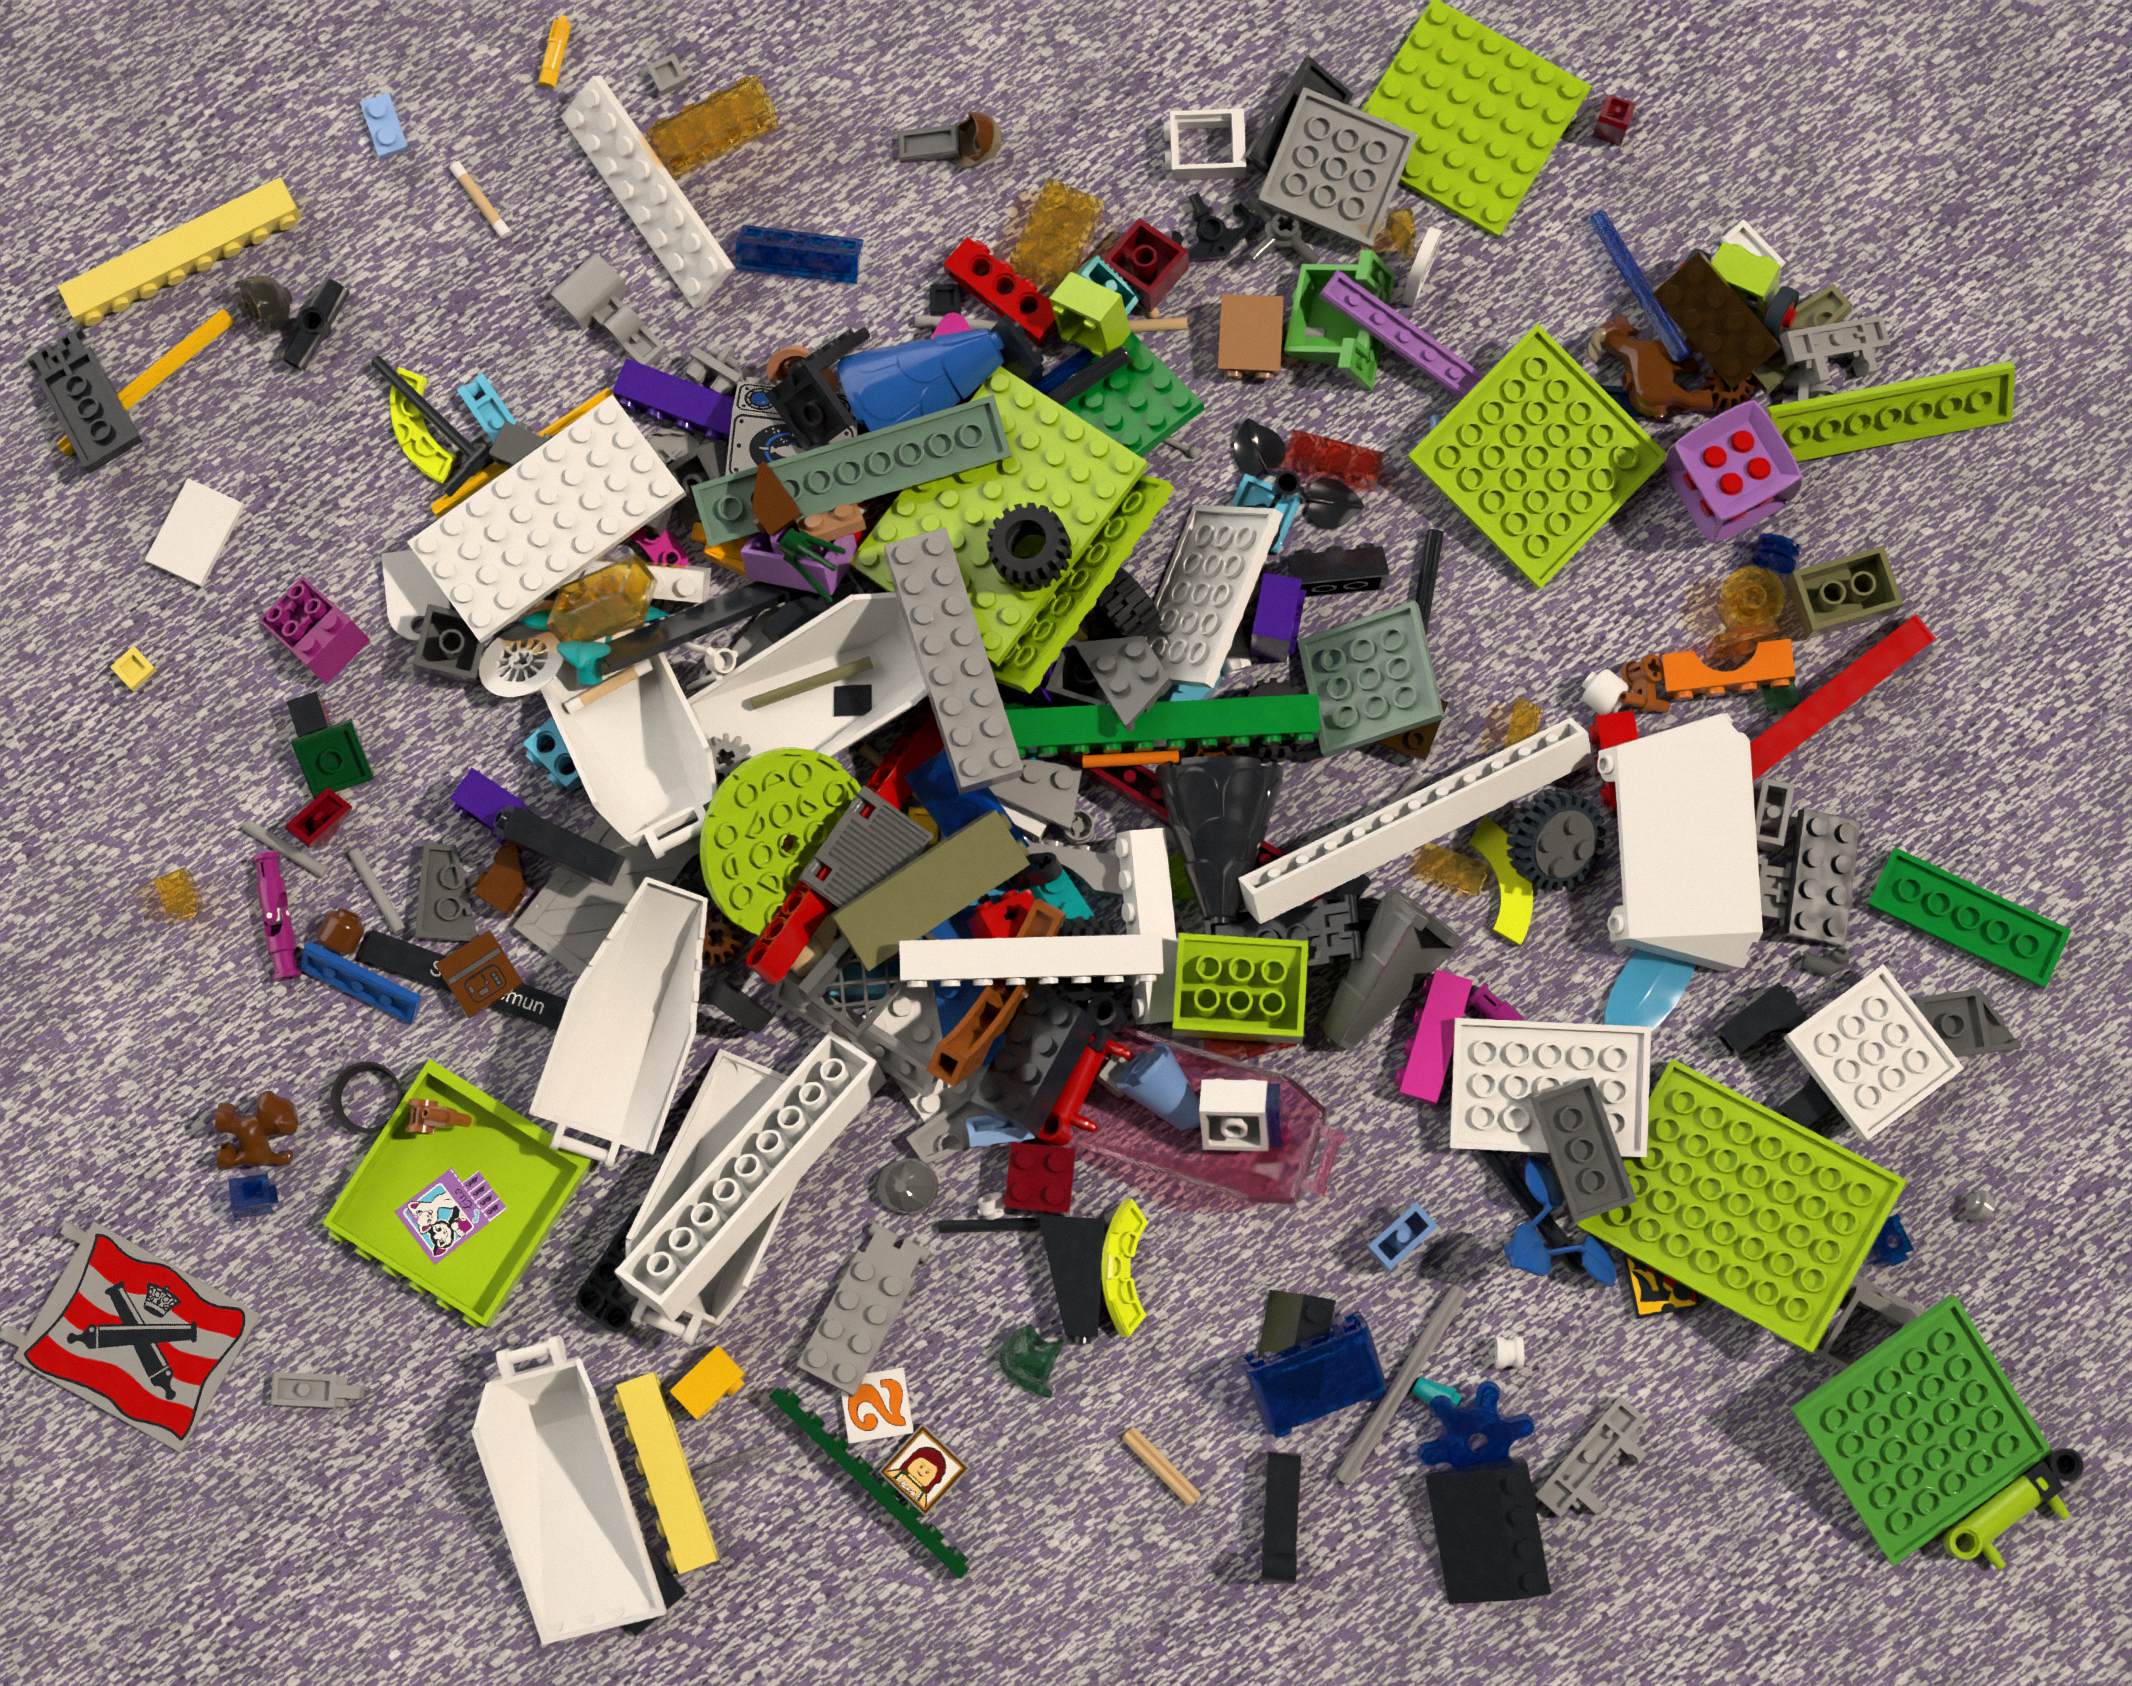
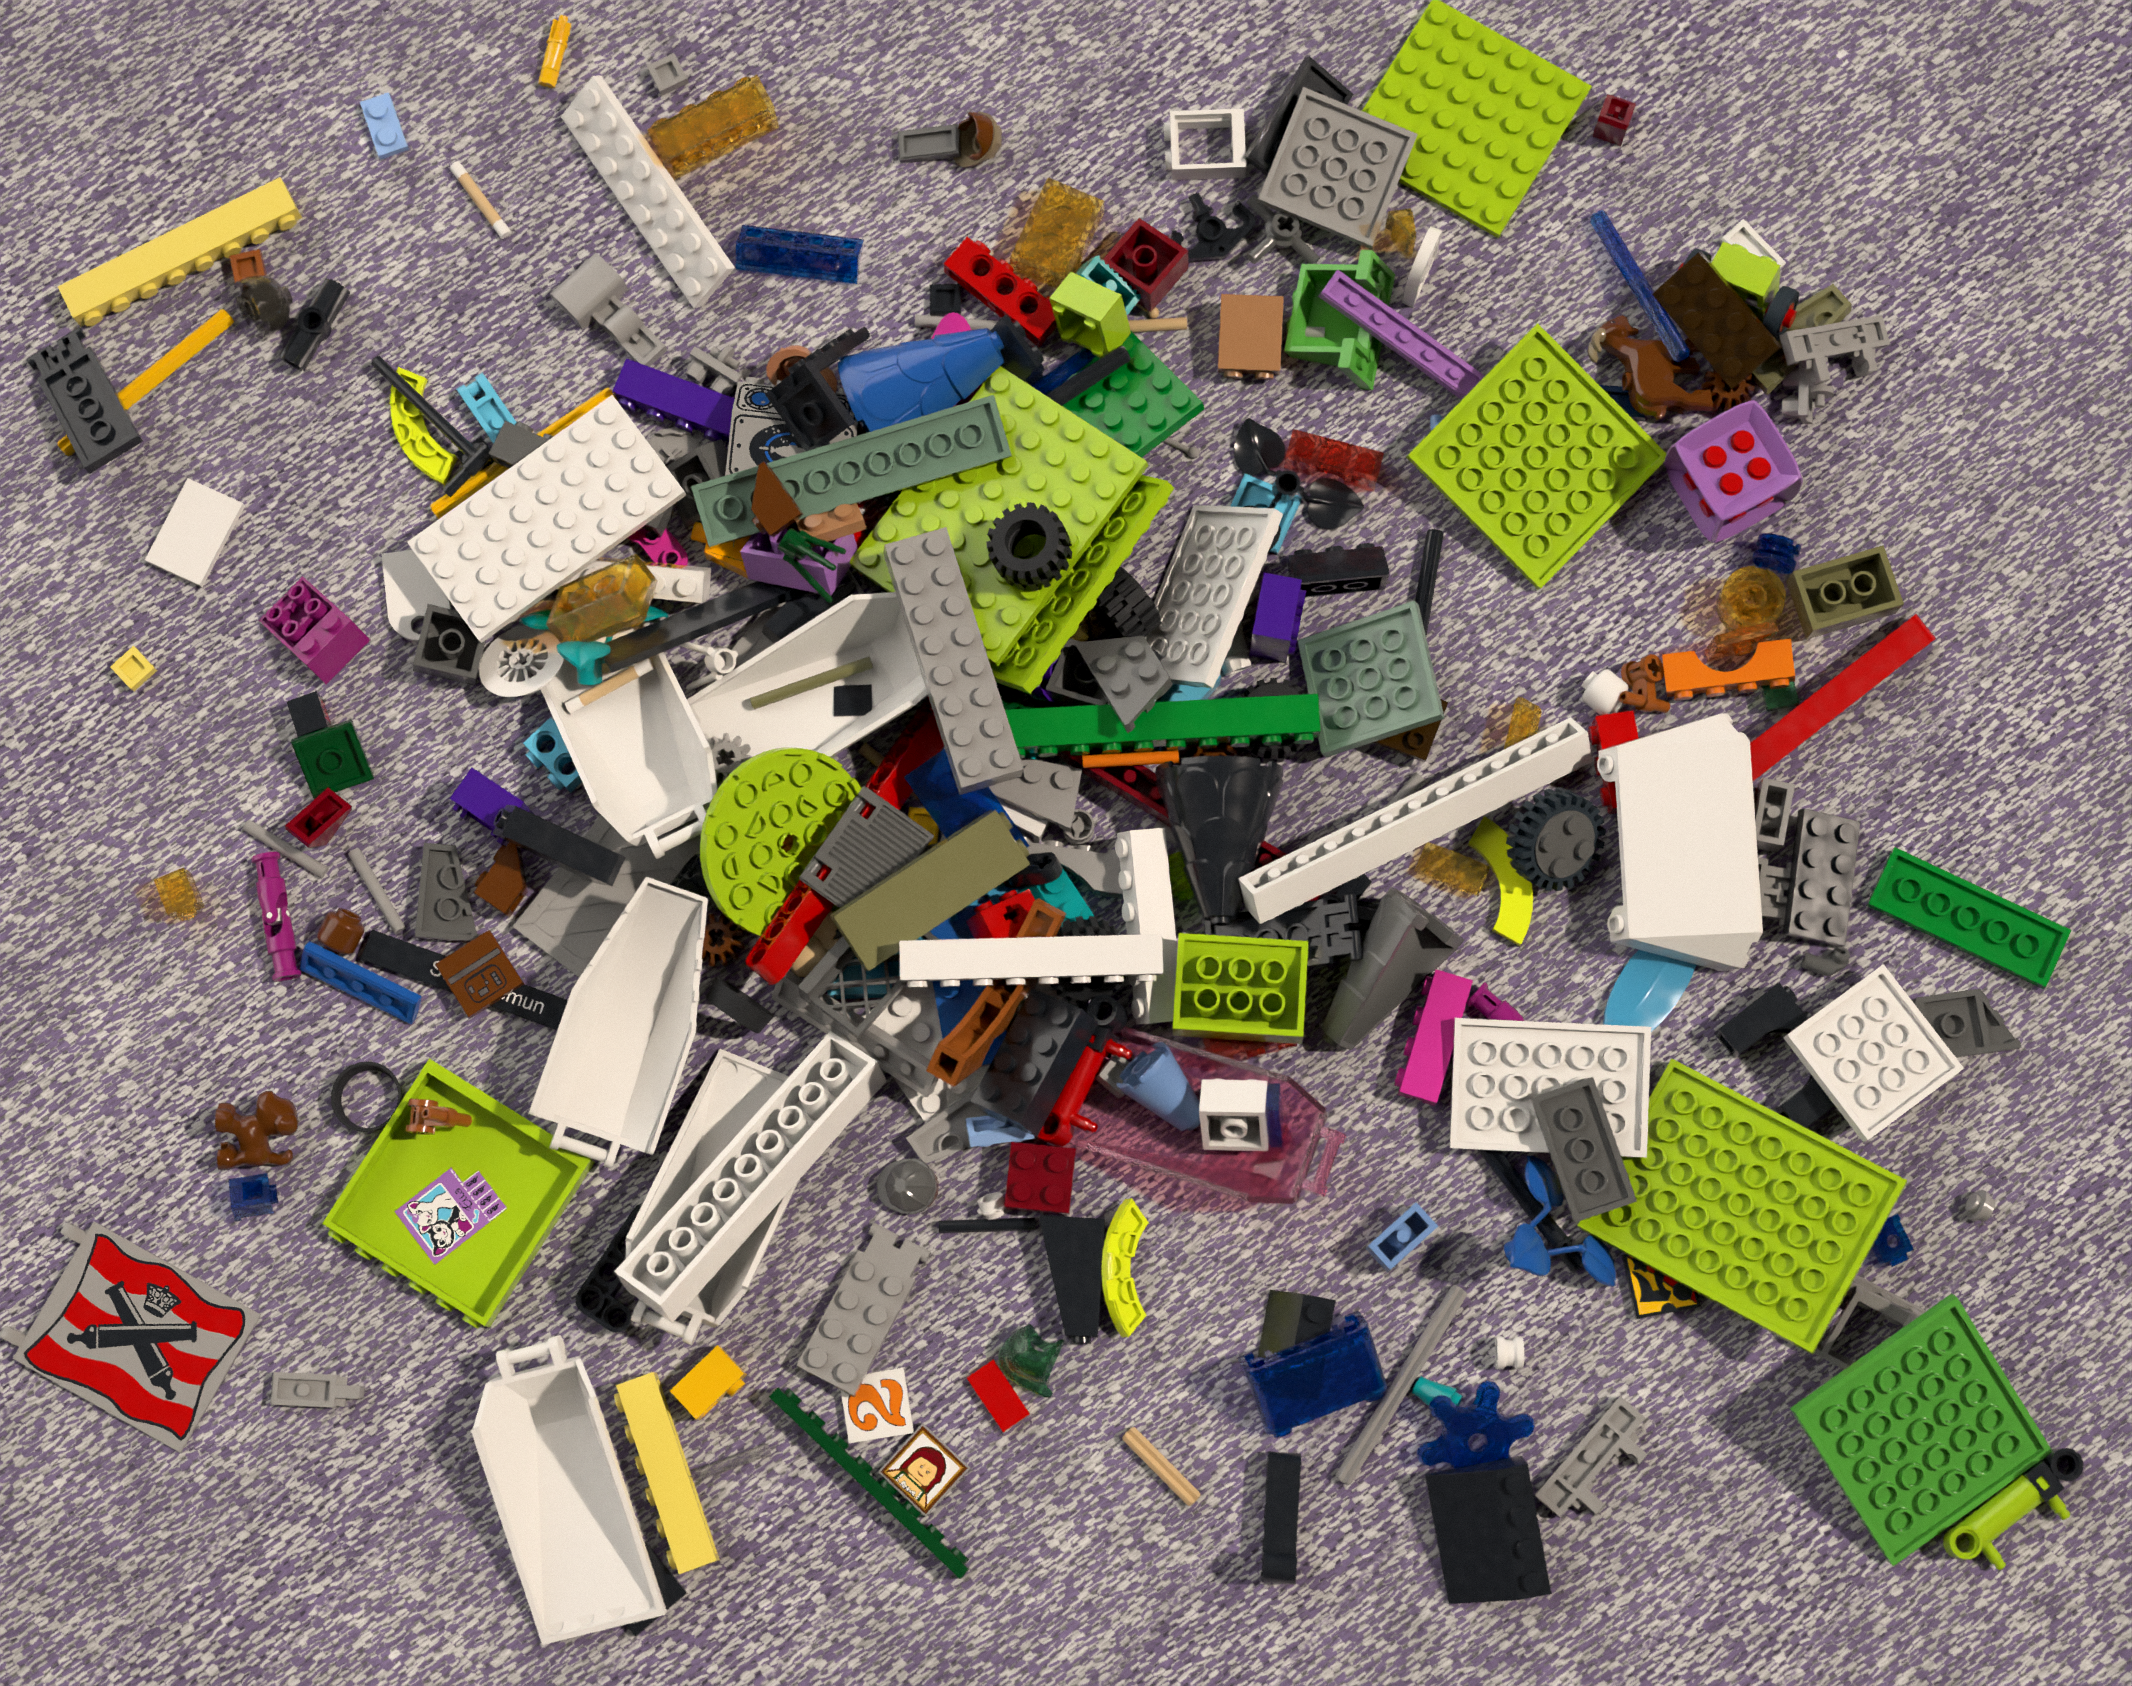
(247, 264): none -> dark orange plate
(998, 1396): none -> red tile
(1896, 411): lime plate -> none

